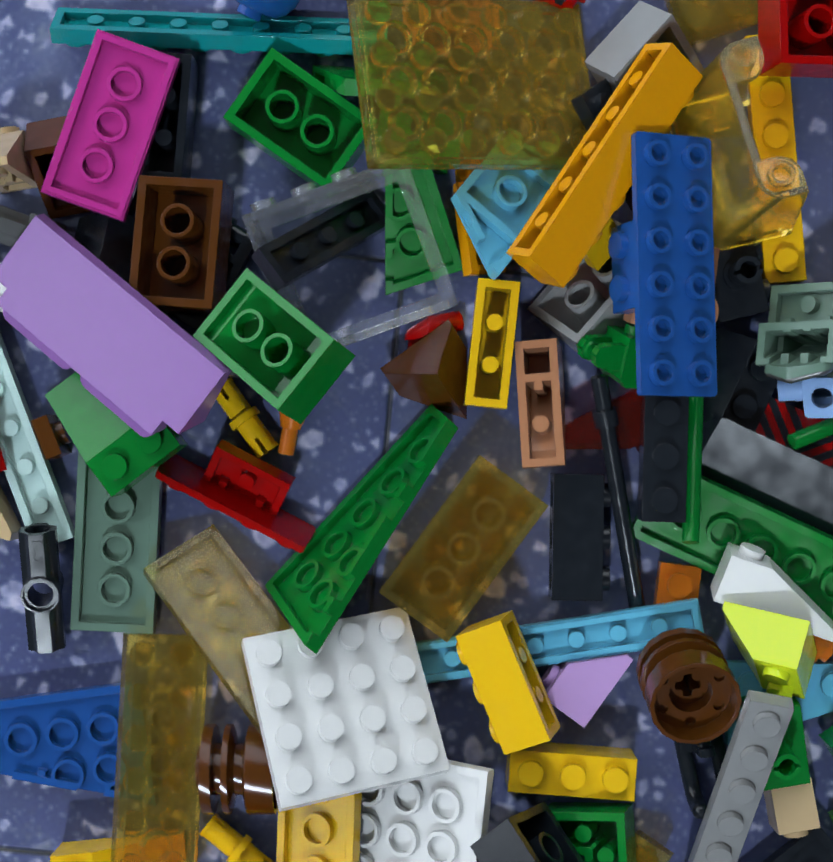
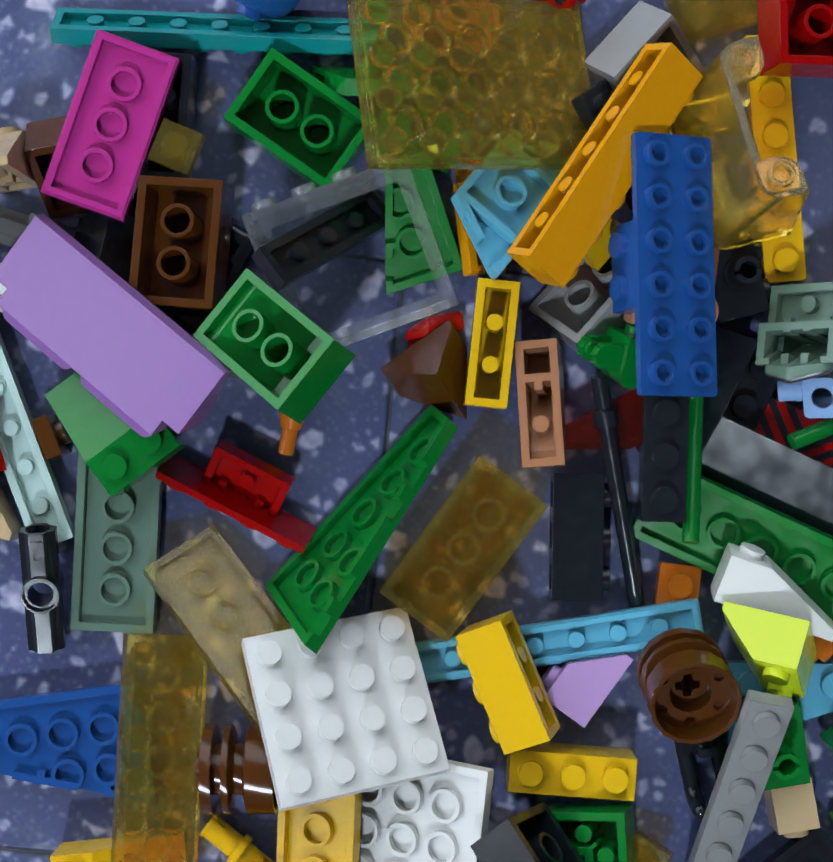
(176, 147): none -> clear yellow plate
(245, 419): yellow pin -> none

